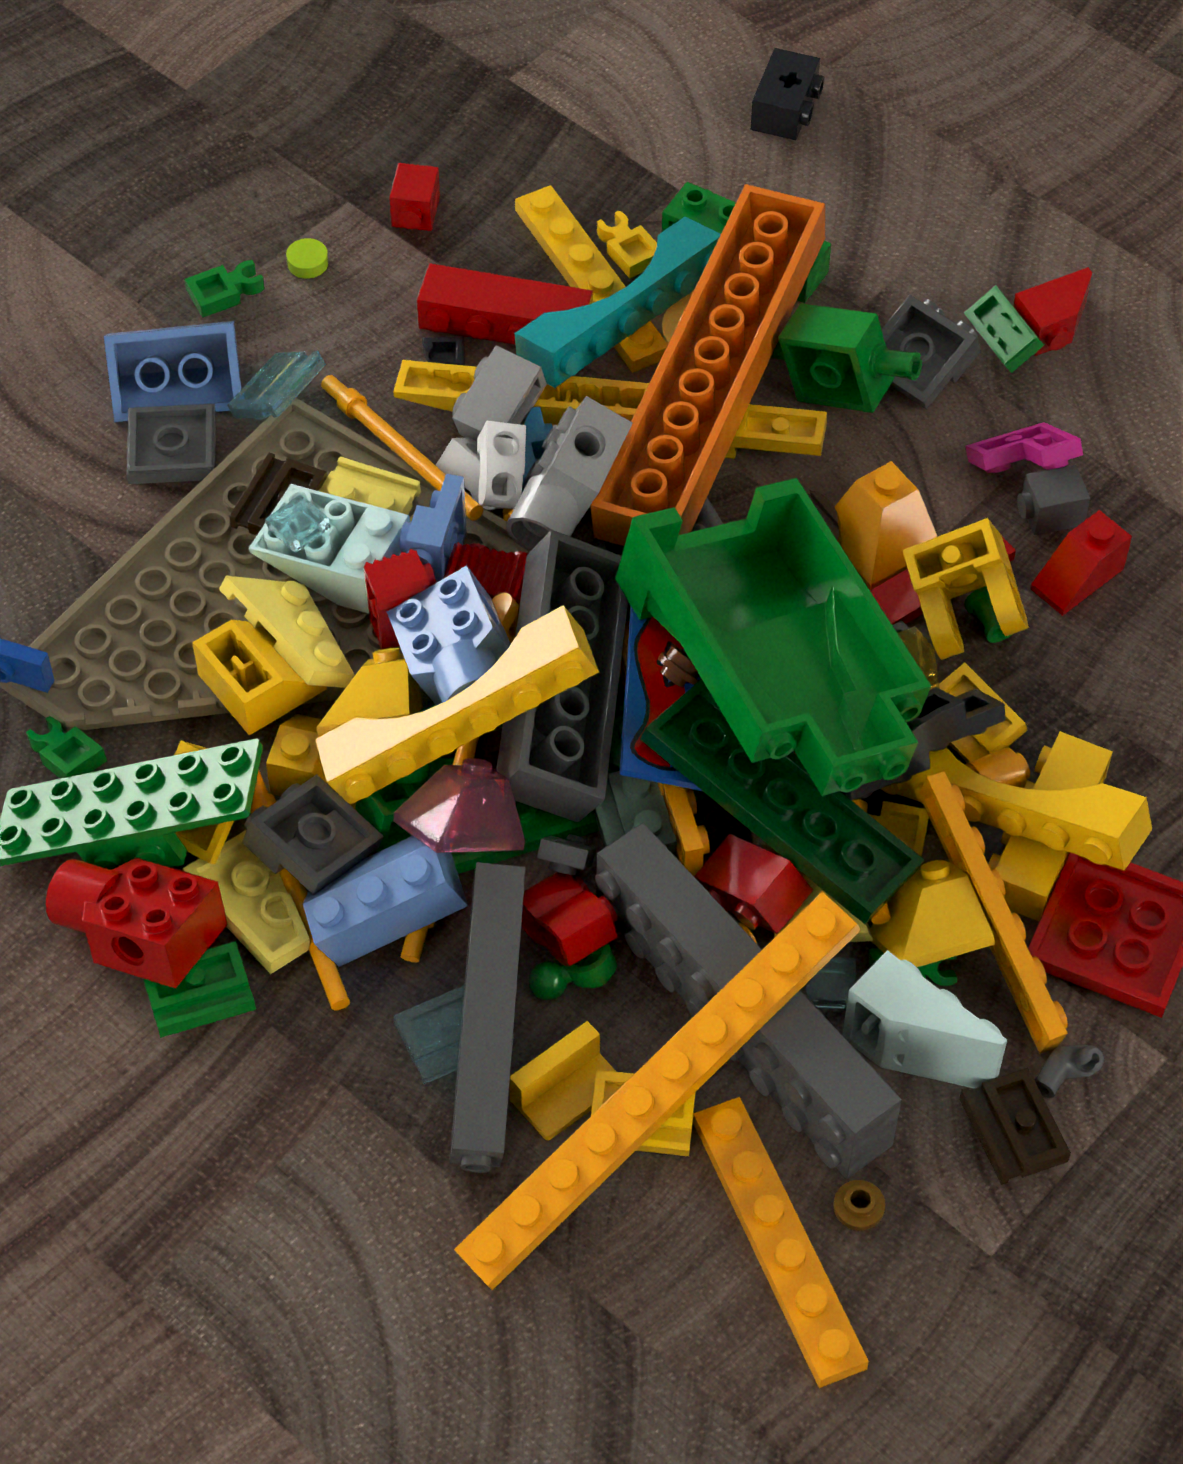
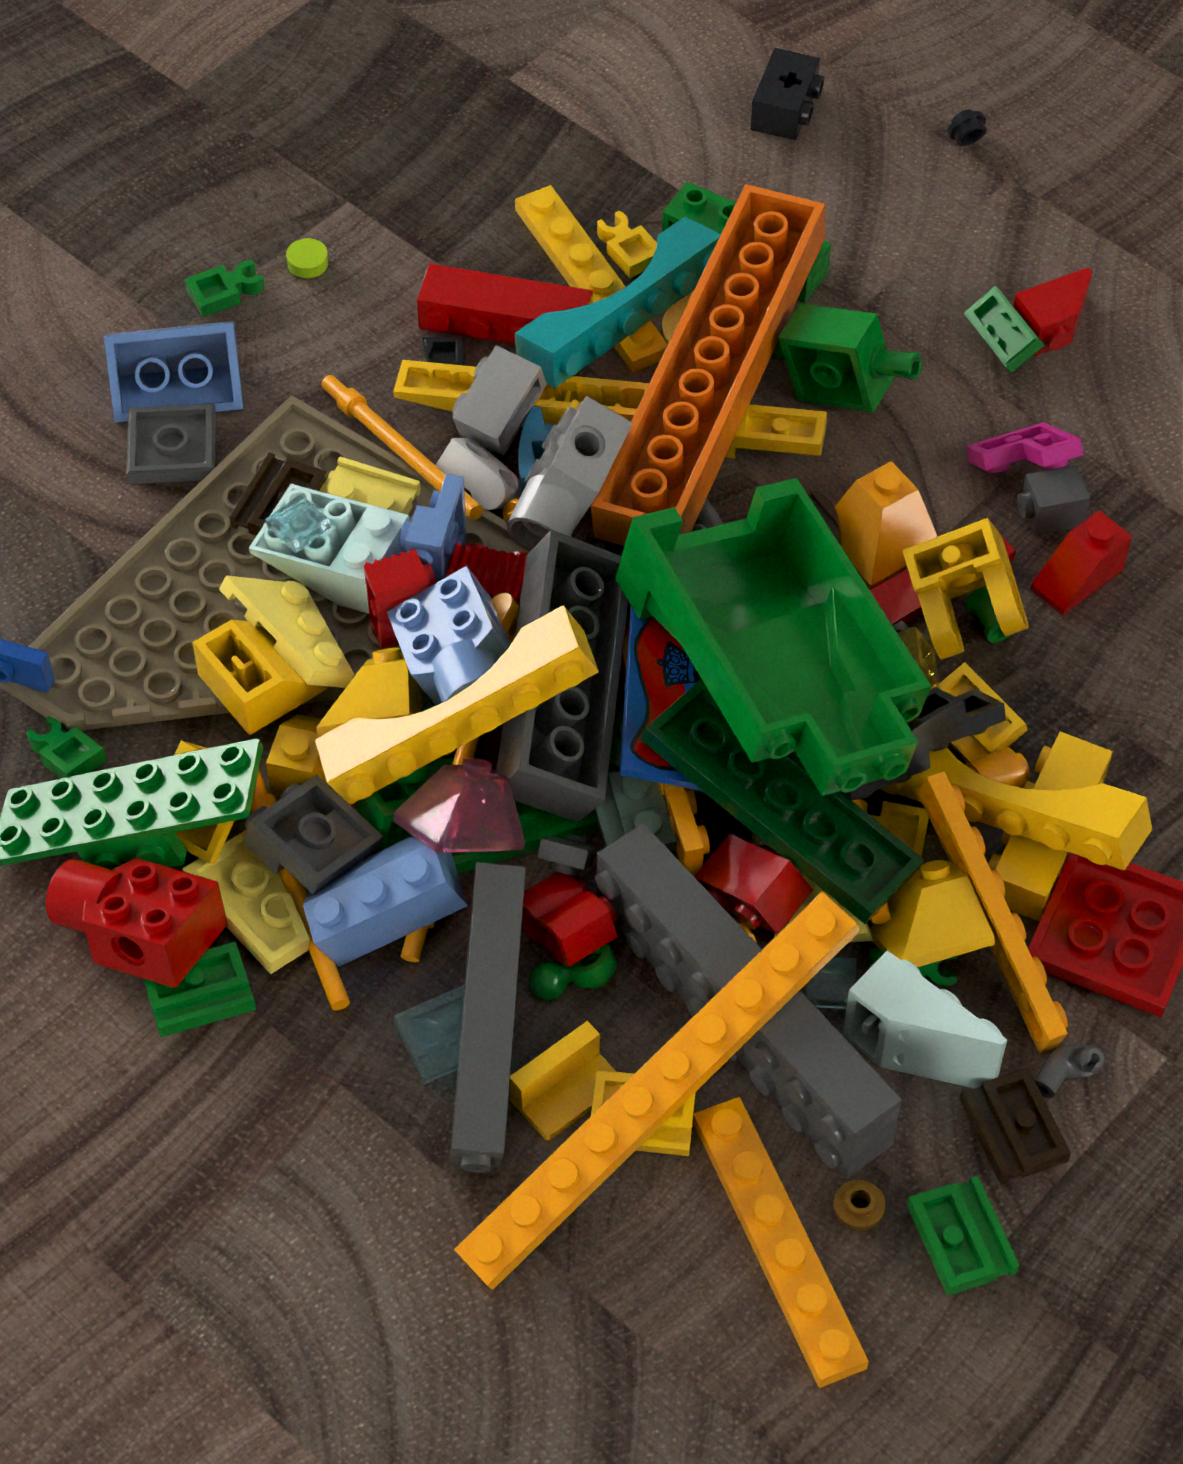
(276, 385): clear light blue plate -> none
(414, 196): red brick -> none
(501, 464): white leg -> none
(678, 667): reddish brown plate -> none
(943, 345): dark grey plate -> none
(962, 1235): none -> green plate
(967, 127): none -> black plate

